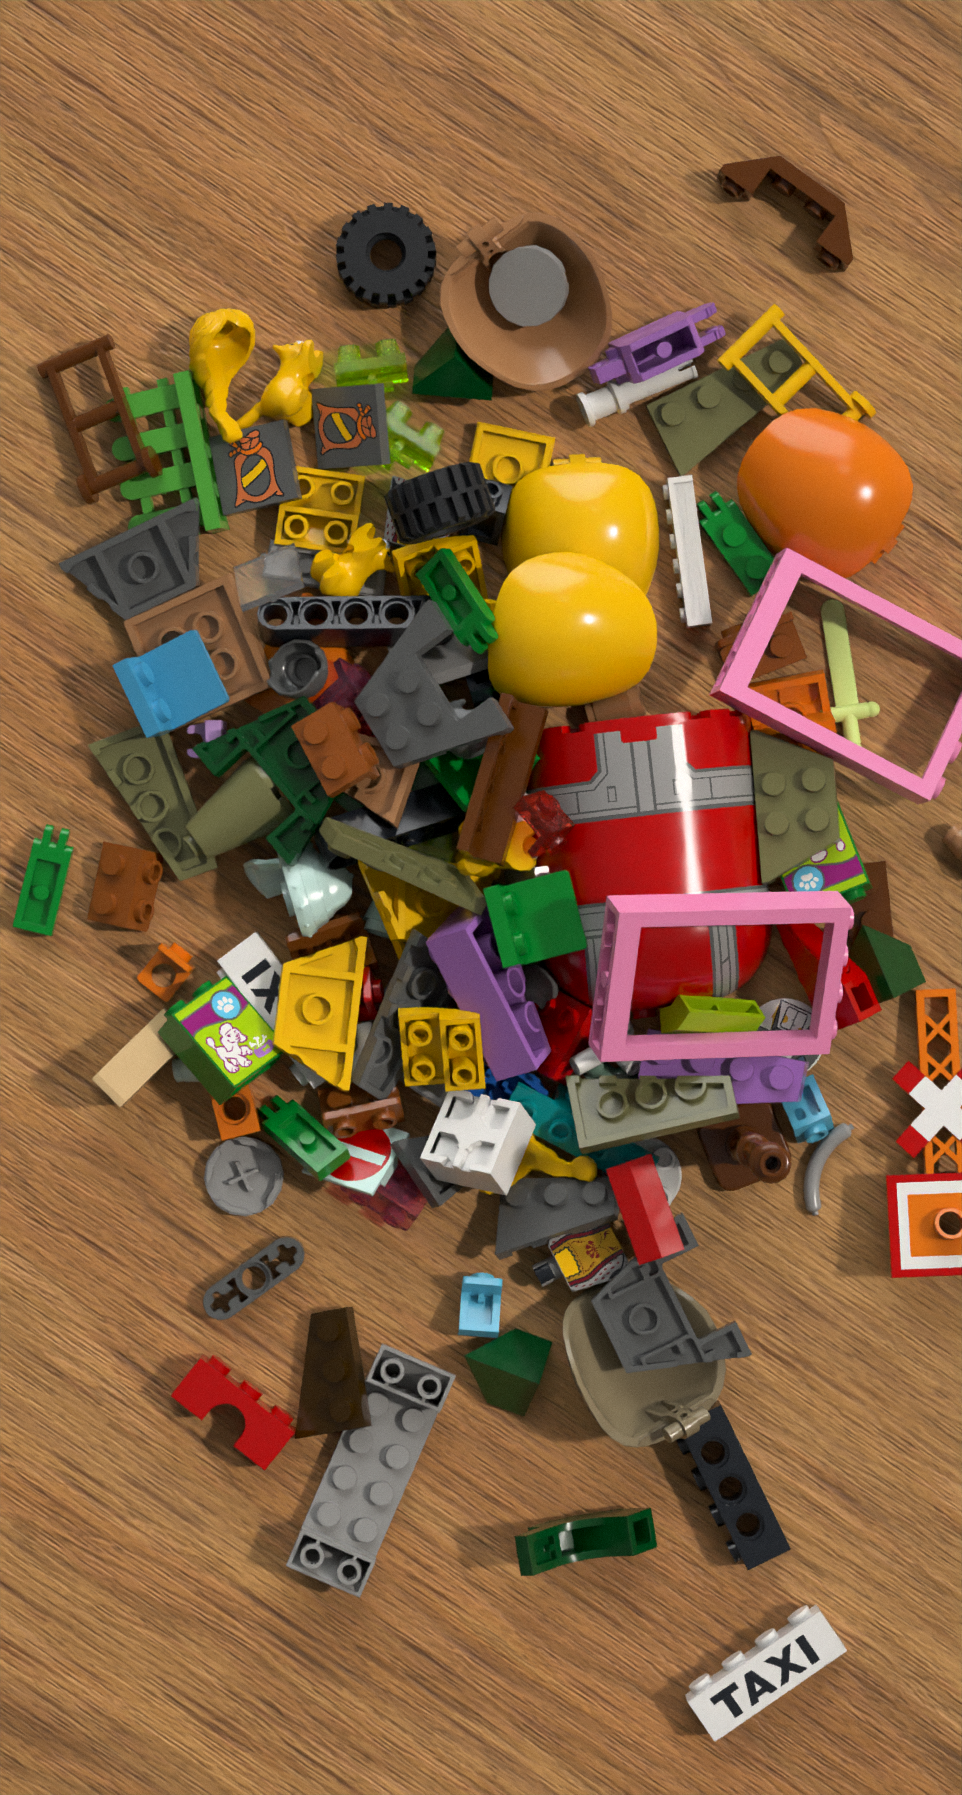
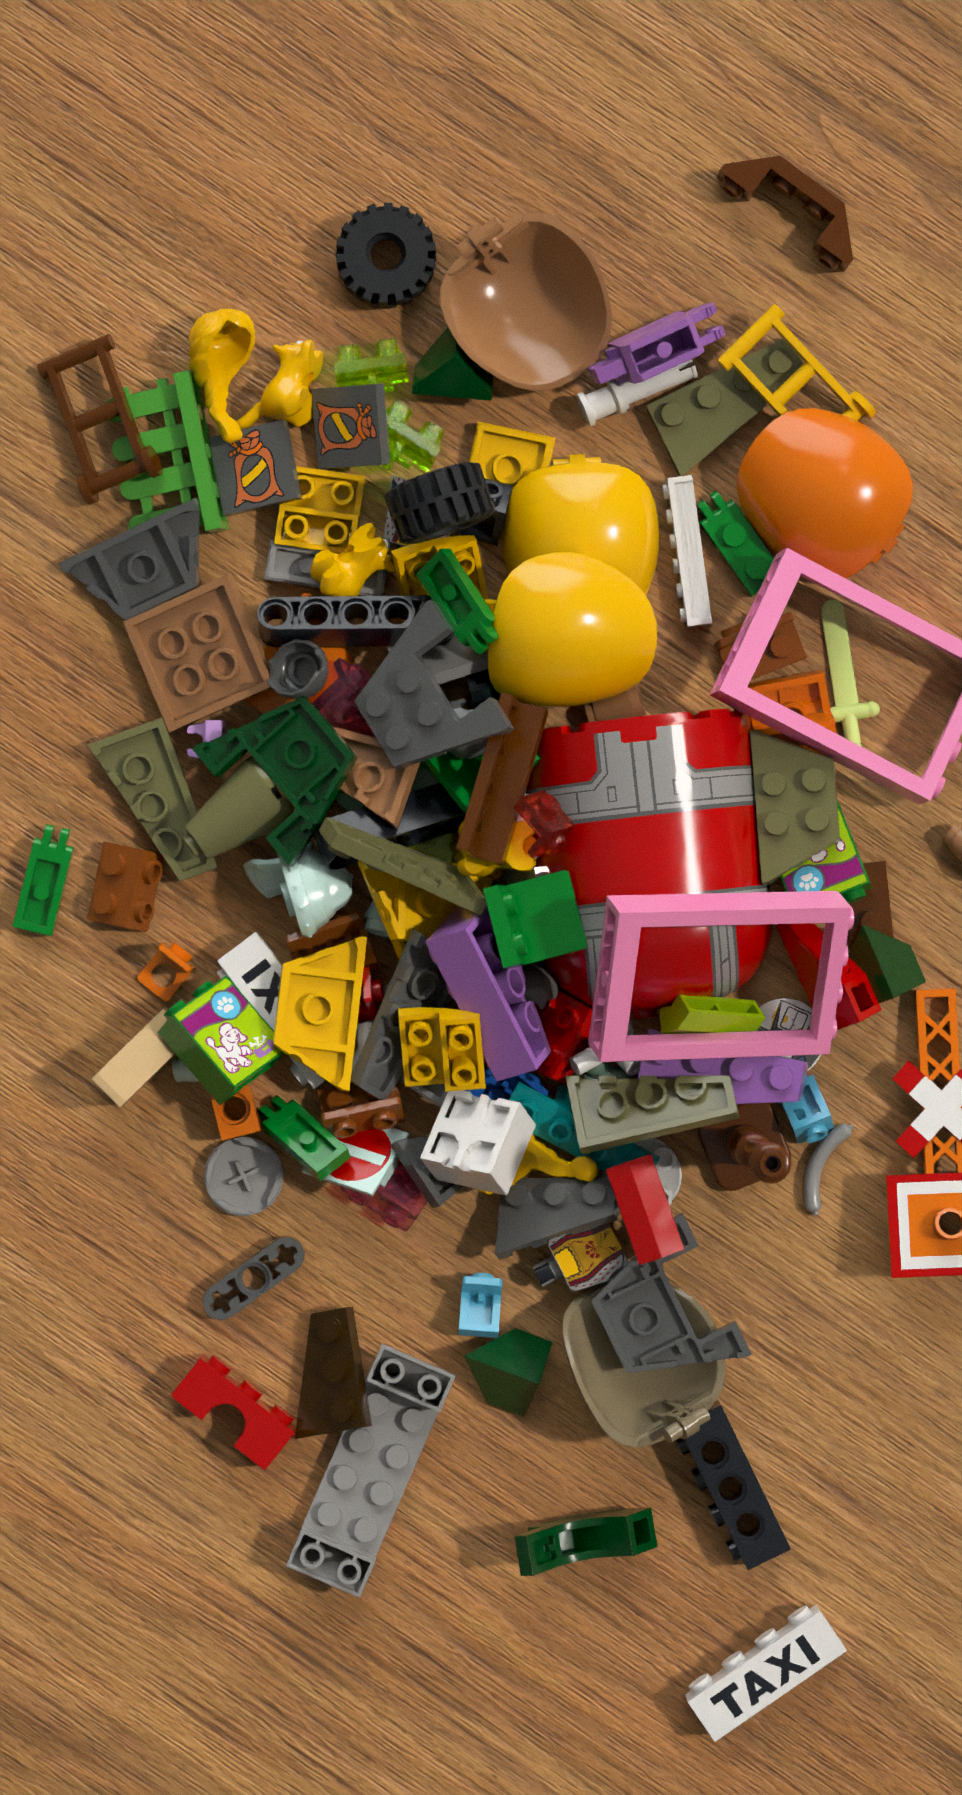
(171, 684): dark azure bracket -> none
(268, 577): clear piece -> none
(336, 748): dark orange bracket -> none
(528, 285): light grey tile -> none

